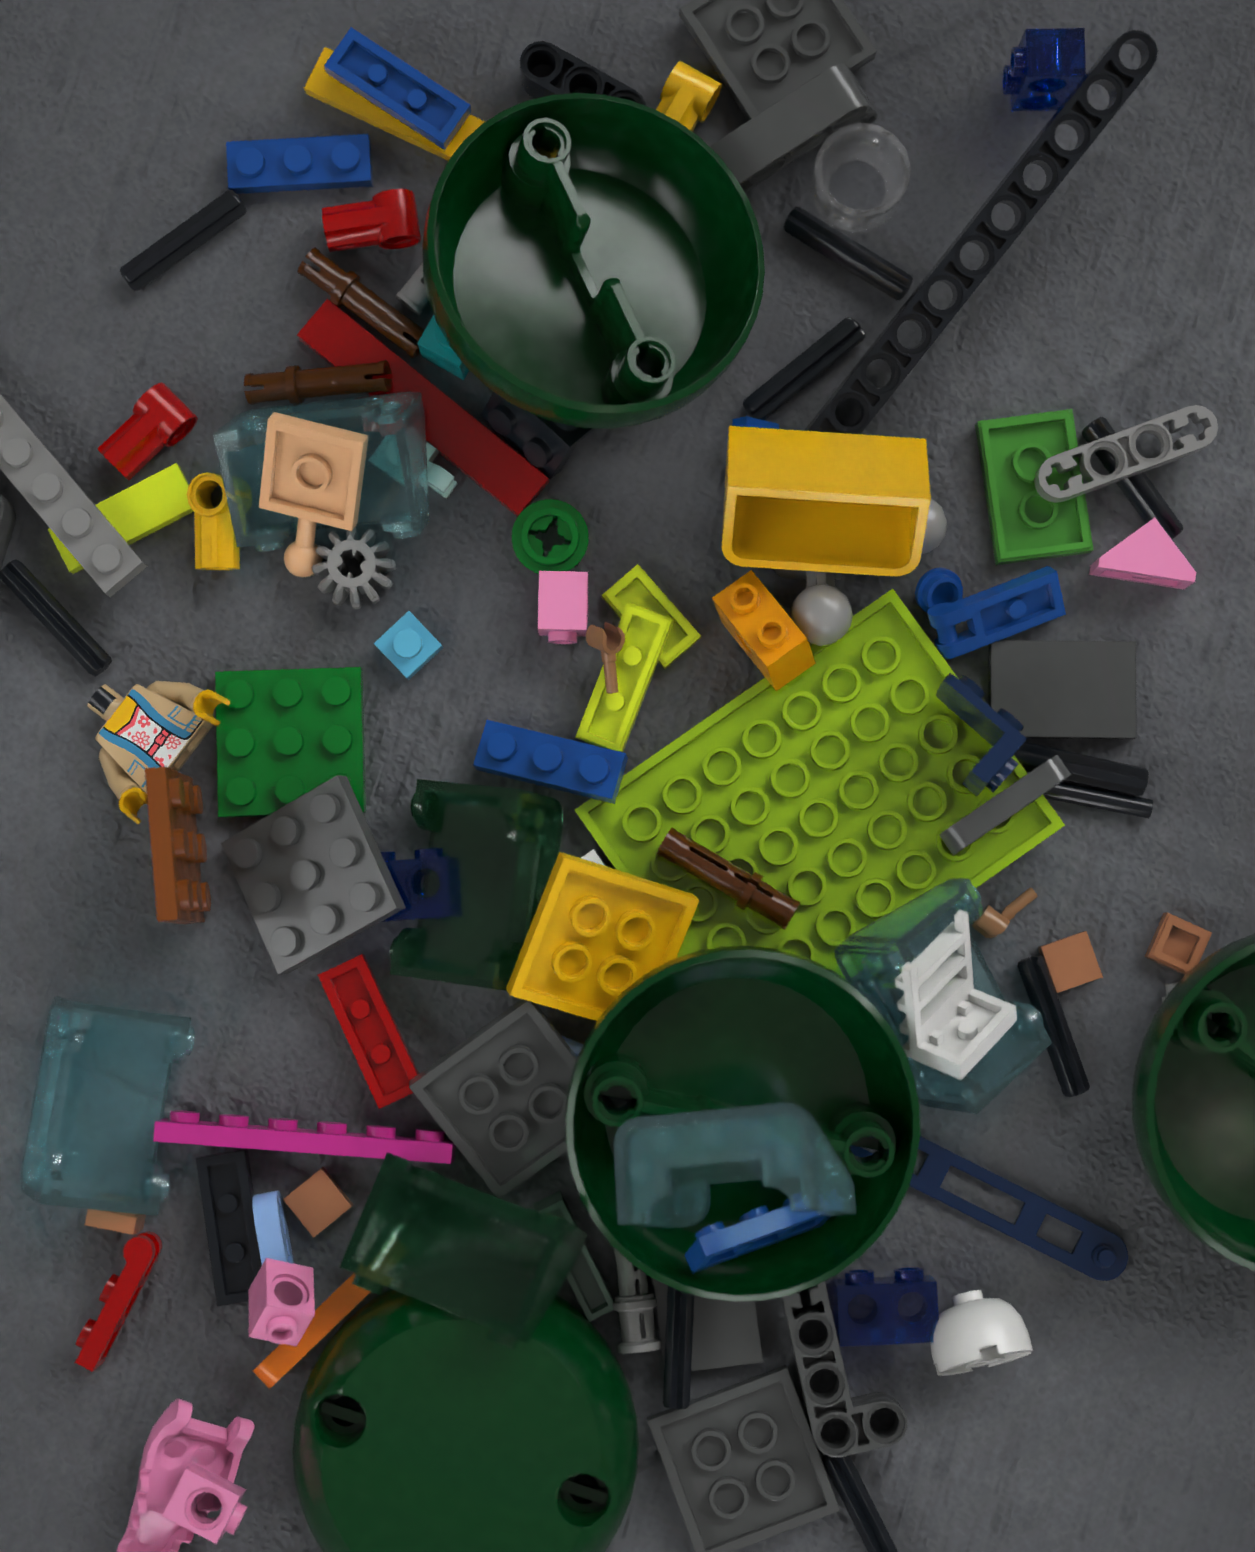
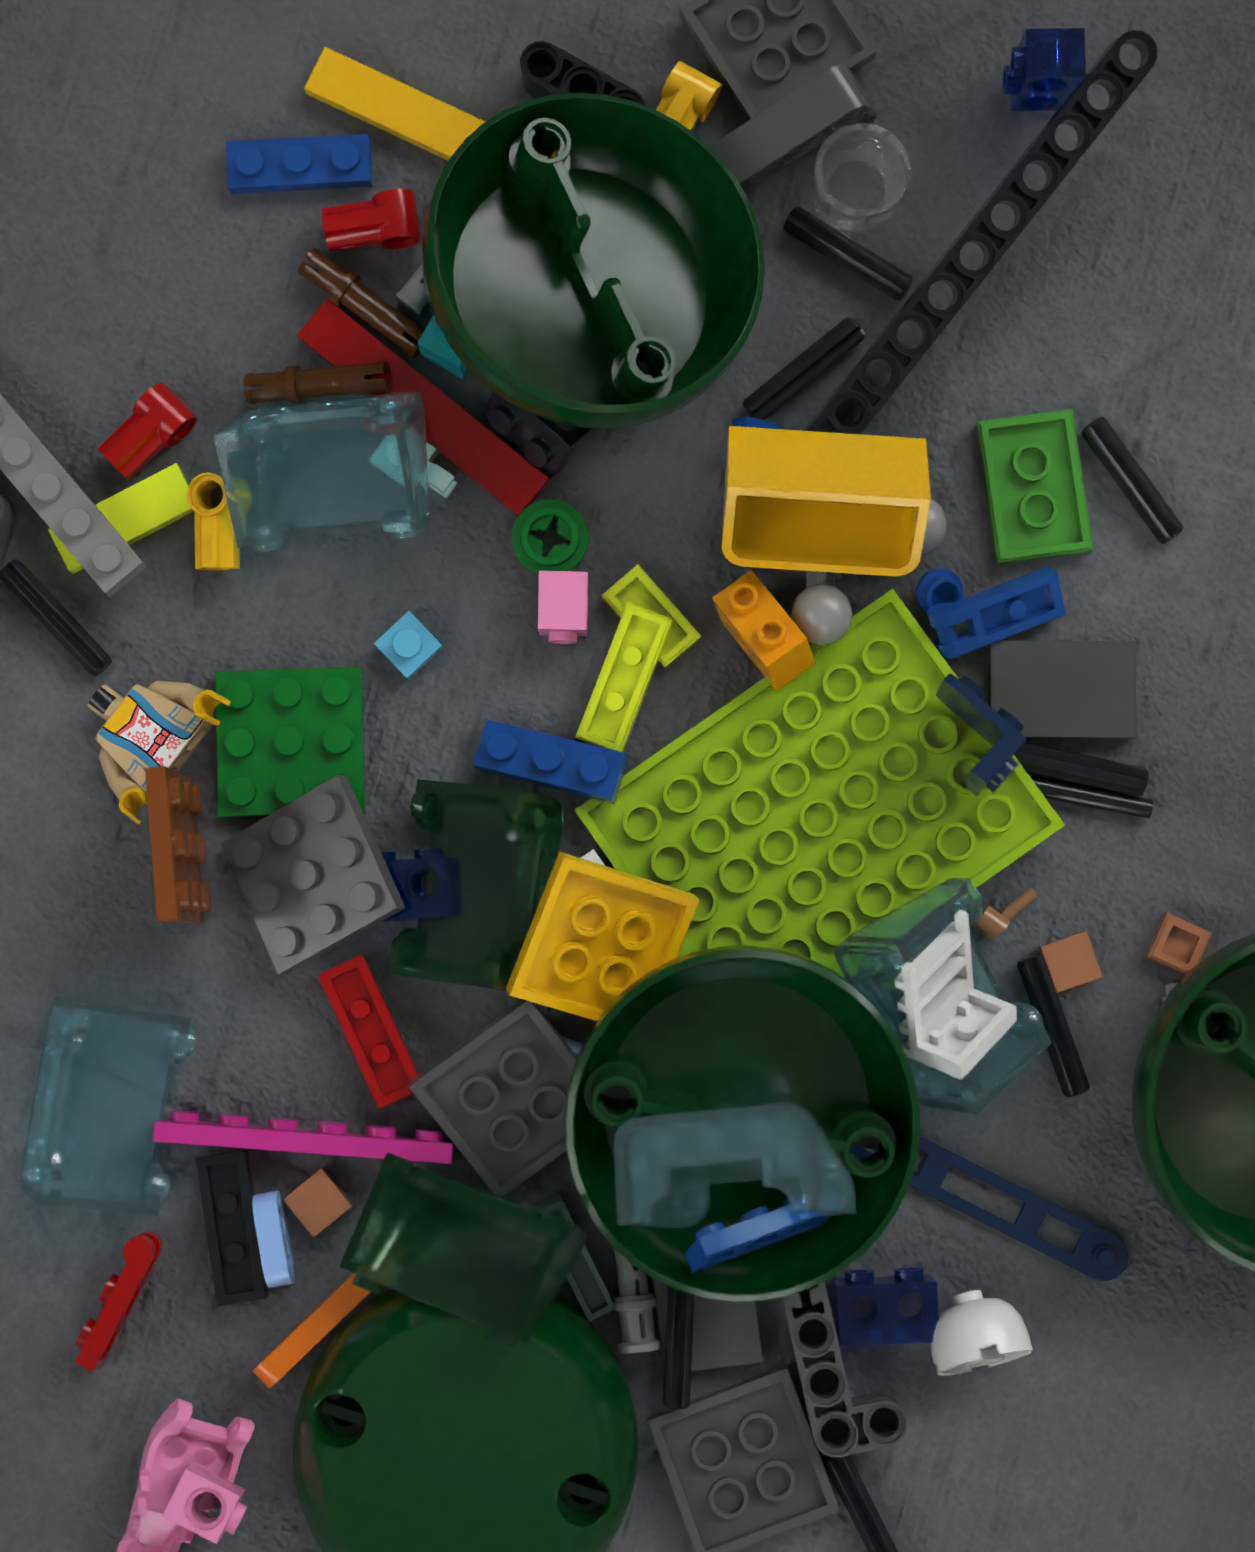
(115, 1221): nougat tile -> none
(183, 240): black axle -> none
(281, 1302): bright pink brick -> none
(313, 476): light nougat plate -> none
(337, 567): light grey gear -> none
(397, 88): blue plate -> none
(609, 642): medium nougat hand -> none
(735, 882): reddish brown pin -> none
(1005, 804): dark grey beam -> none
(1124, 450): light grey beam -> none
(1146, 558): bright pink slope -> none

